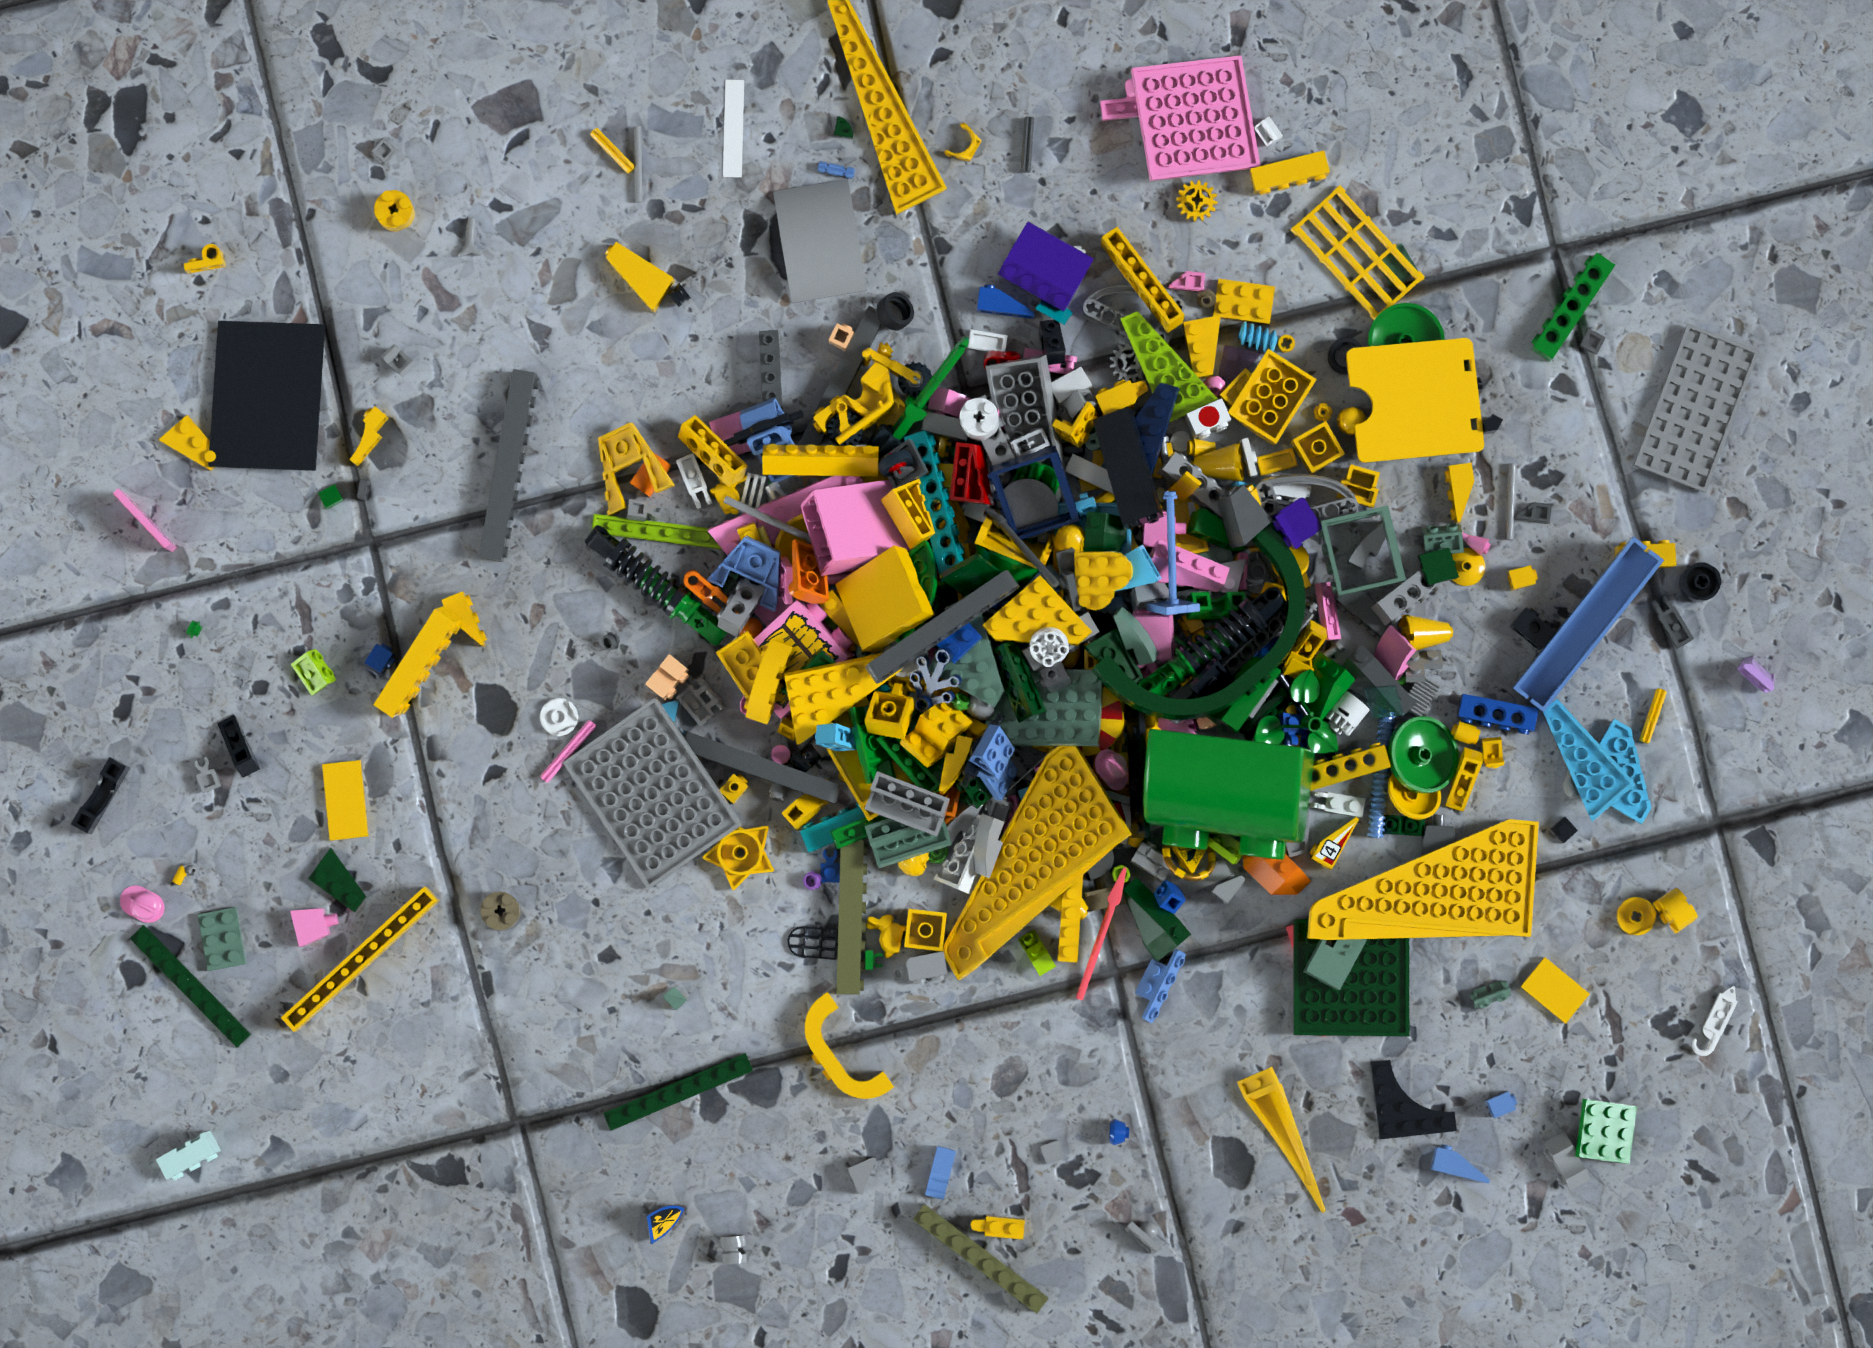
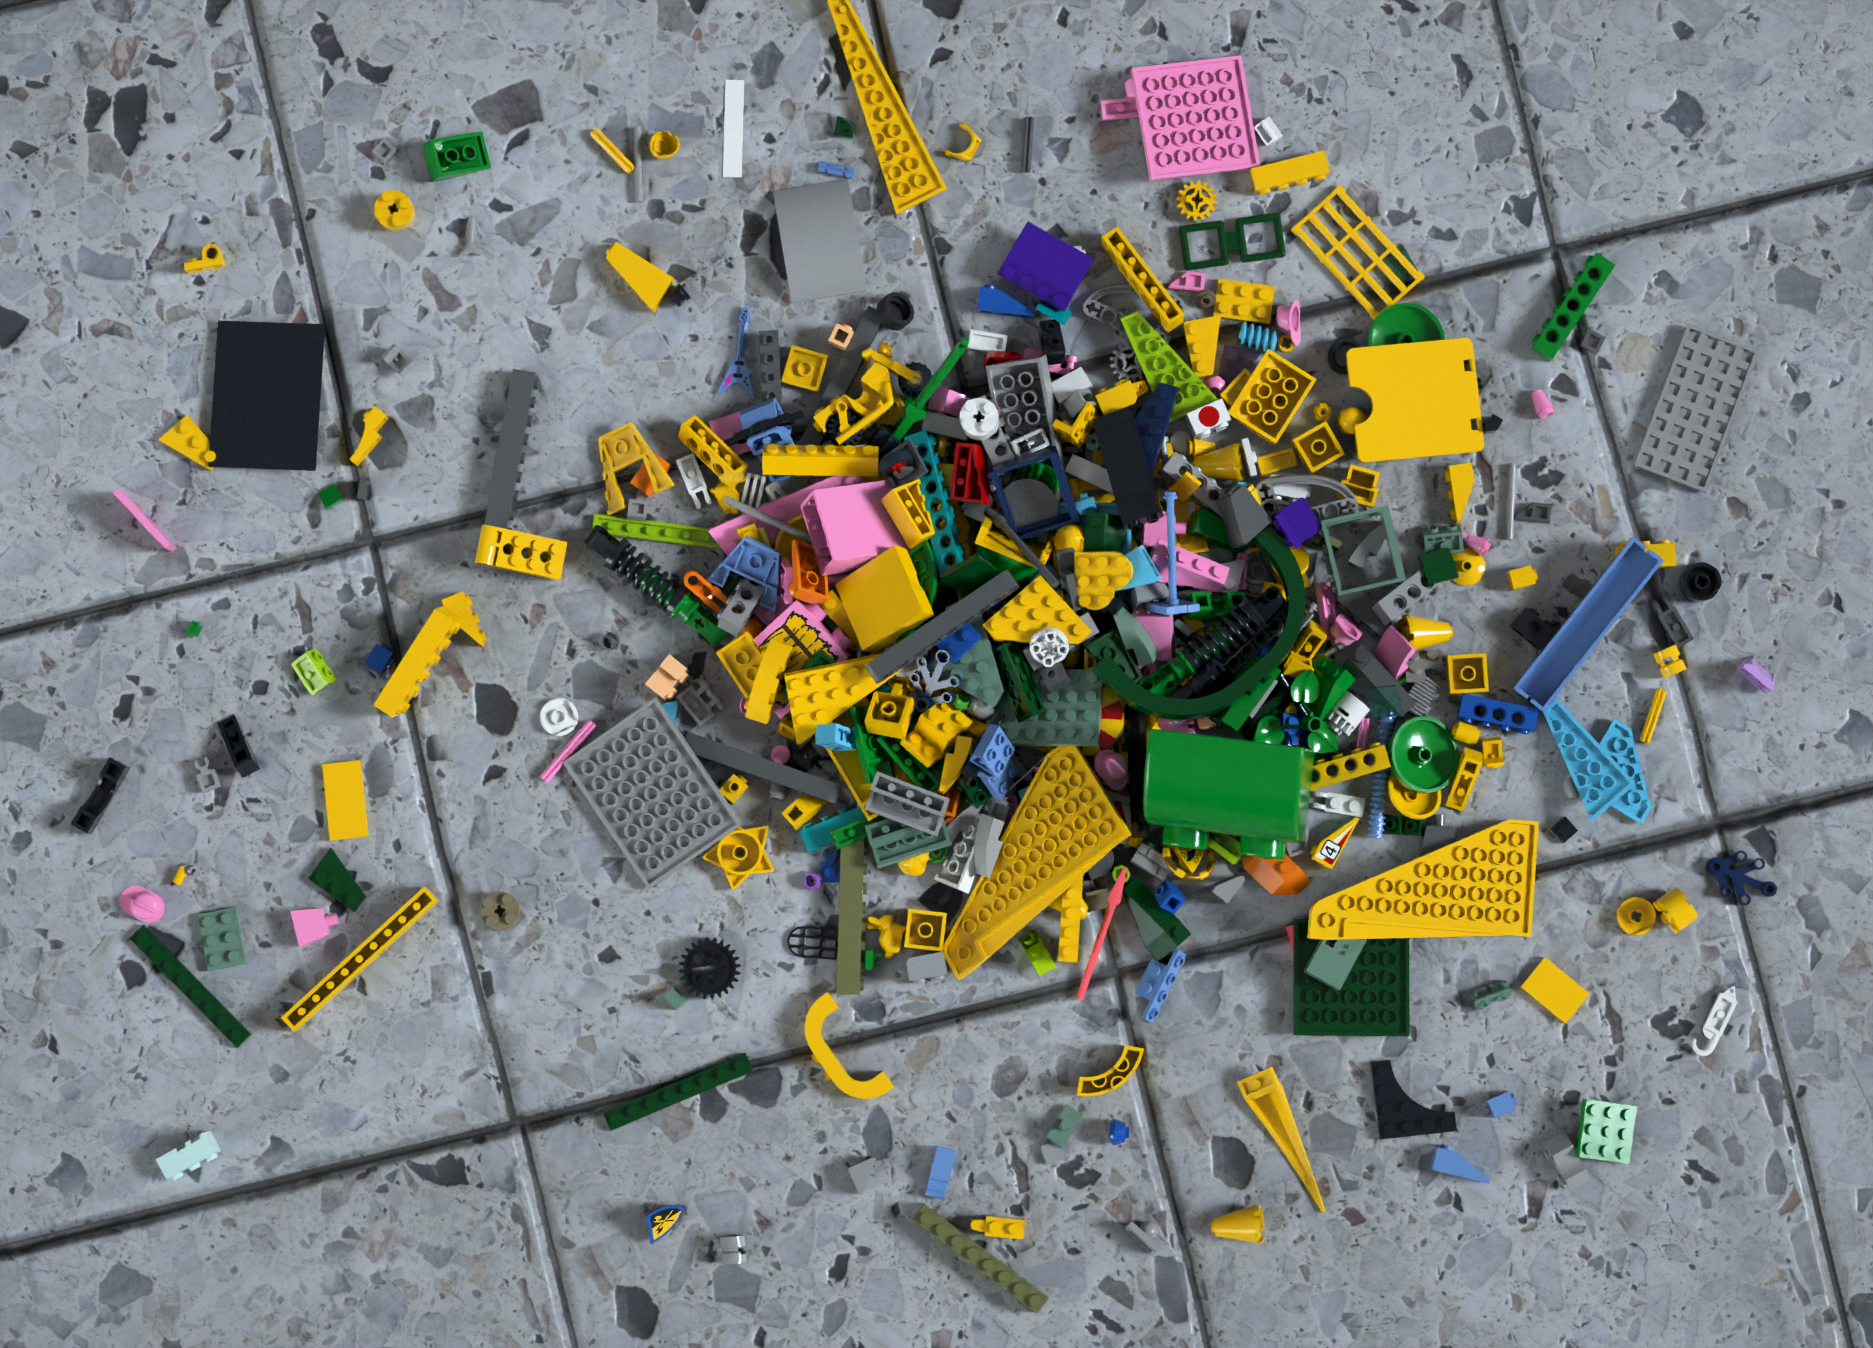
(456, 156): none -> green slope
(491, 552): none -> yellow hinge
(664, 145): none -> yellow hair
(708, 950): none -> black gear
(738, 370): none -> medium blue piece
(804, 369): none -> yellow plate
(942, 899): none -> black shield
(1064, 1126): none -> sand green tile
(1075, 488): none -> yellow pin
(1113, 1077): none -> yellow brick
(1181, 630): none -> sand green tile
(1232, 241): none -> dark green bar
(1241, 1225): none -> yellow cone
(1289, 321): none -> bright pink piece
(1315, 540): none -> olive slope
(1345, 630): none -> bright pink piece
(1362, 736): none -> bright pink axle
(1466, 674): none -> yellow brick
(1542, 404): none -> bright pink cone
(1673, 667): none -> yellow wheel
(1737, 876): none -> dark blue plant

